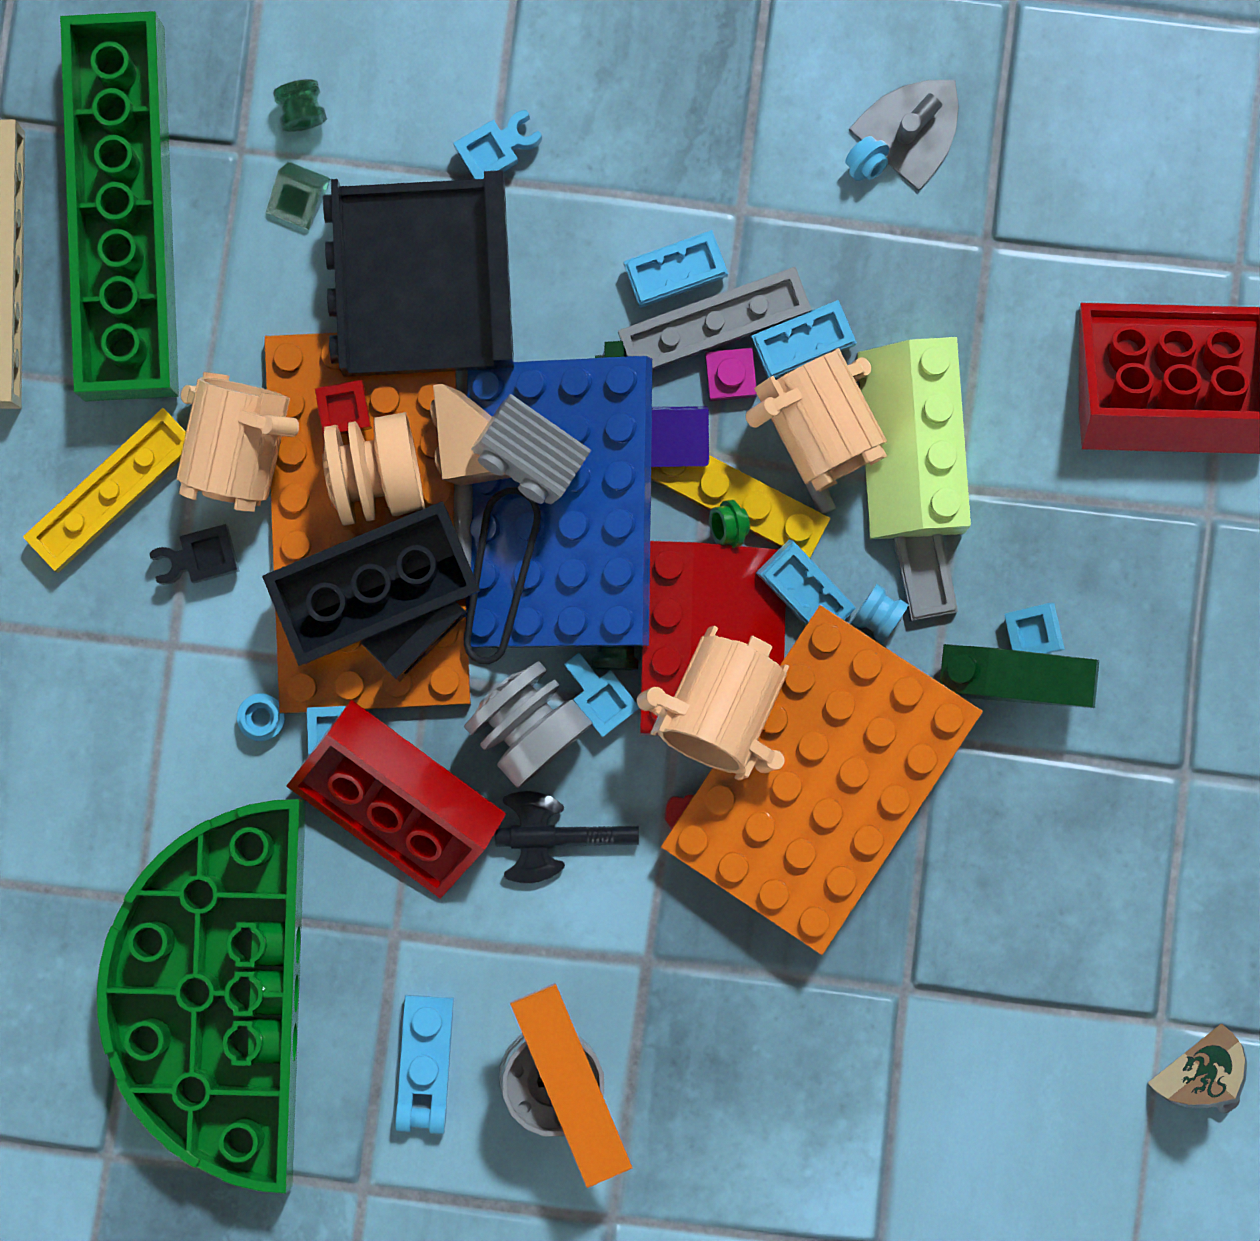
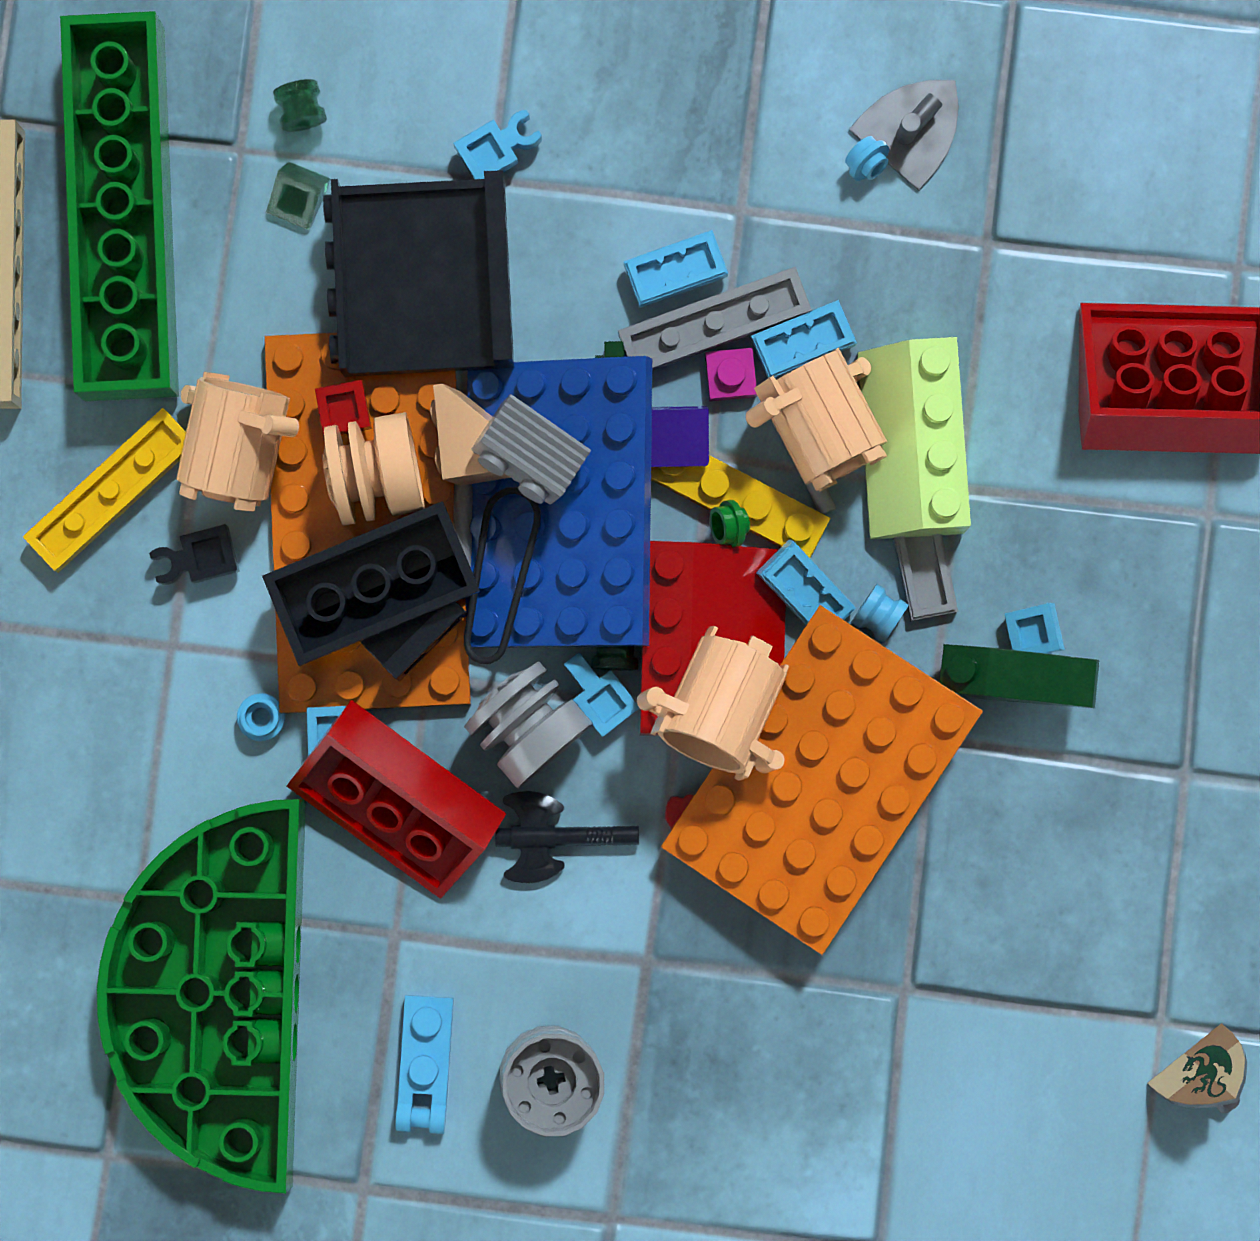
(571, 1085): orange tile -> none

